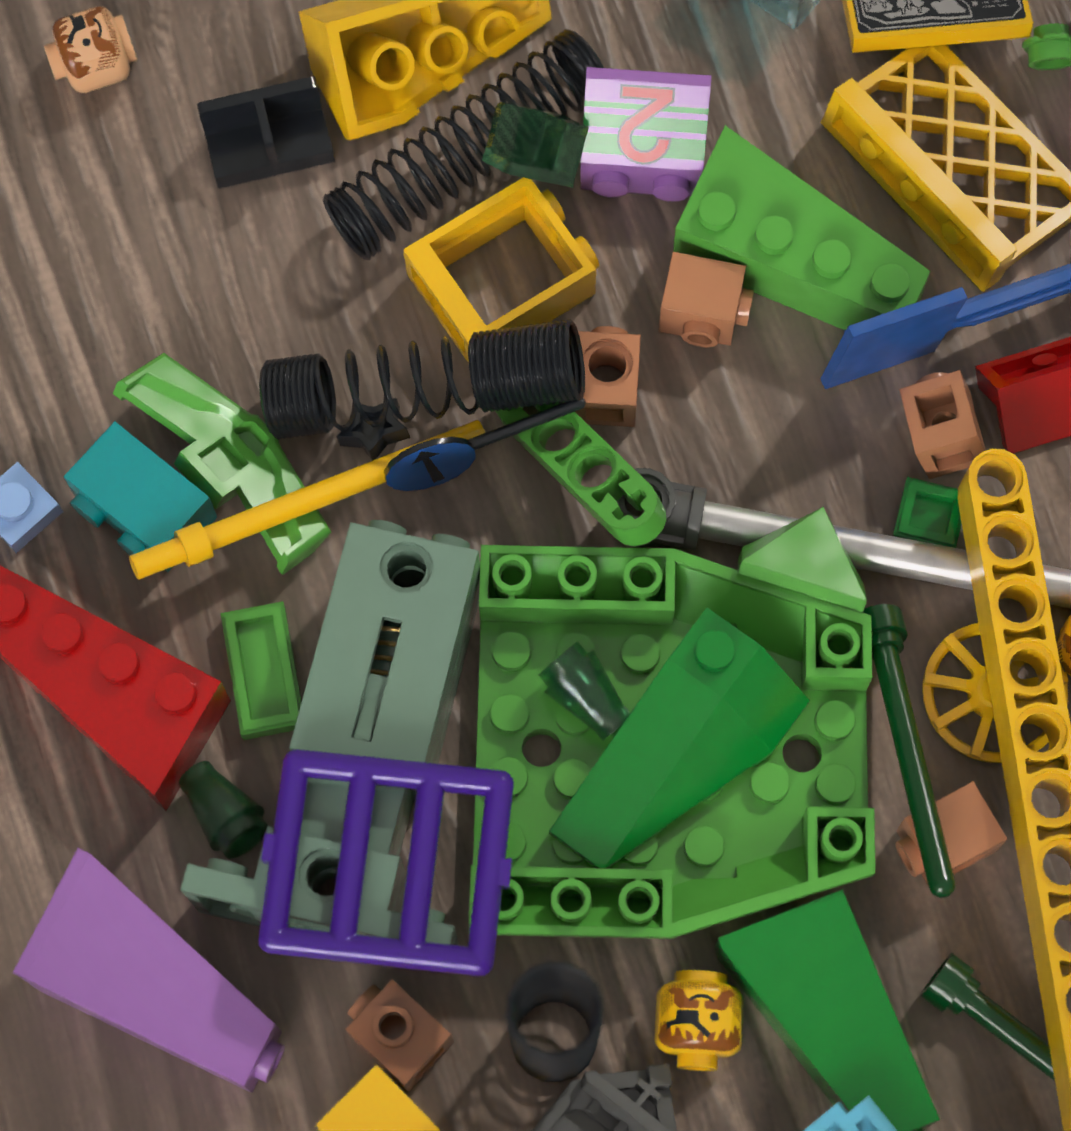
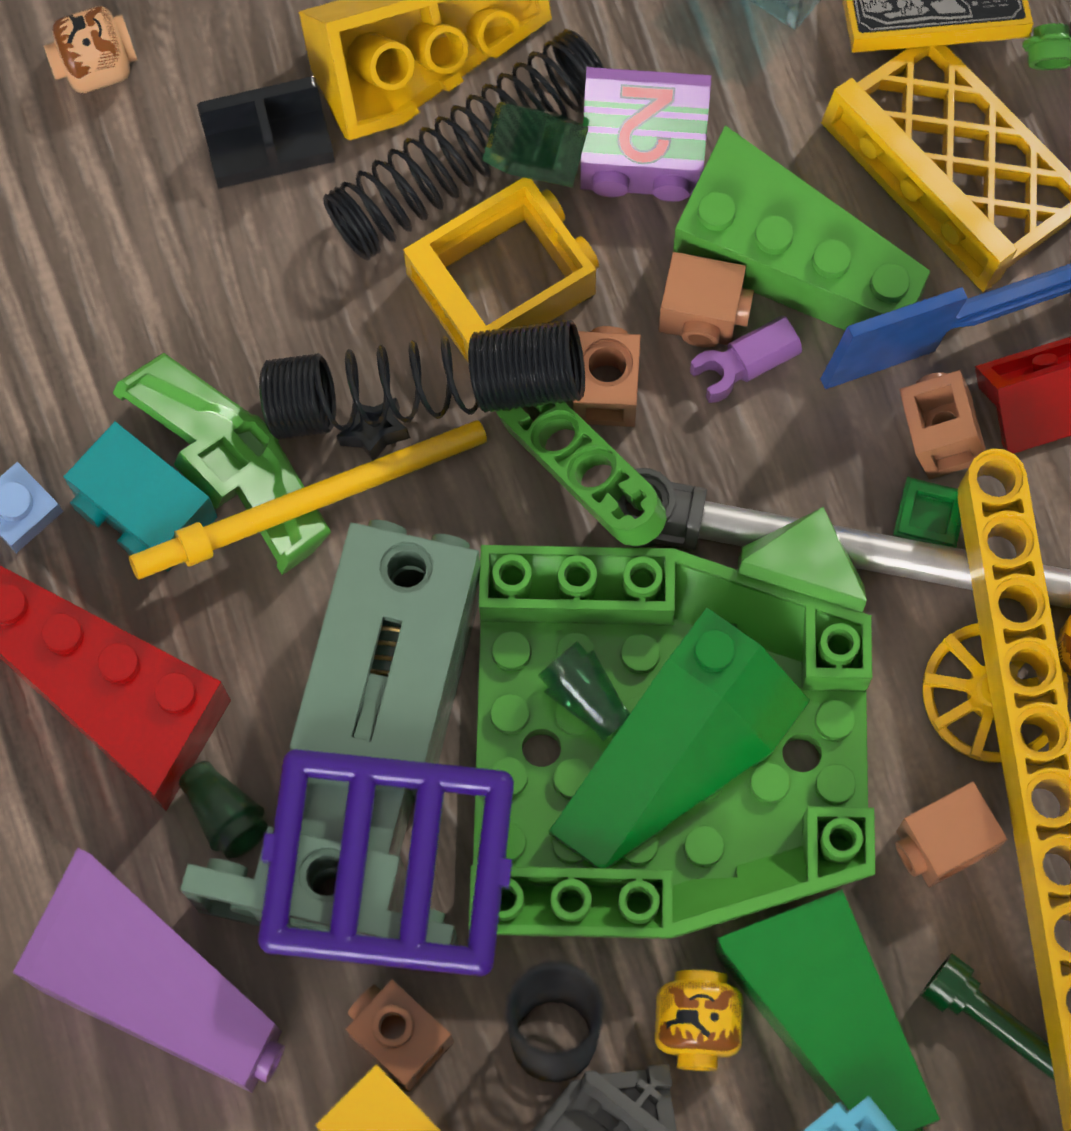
(262, 669): bright green tile -> none
(448, 457): piece -> none
(748, 356): none -> medium lavender bar
(887, 644): dark green piece -> none

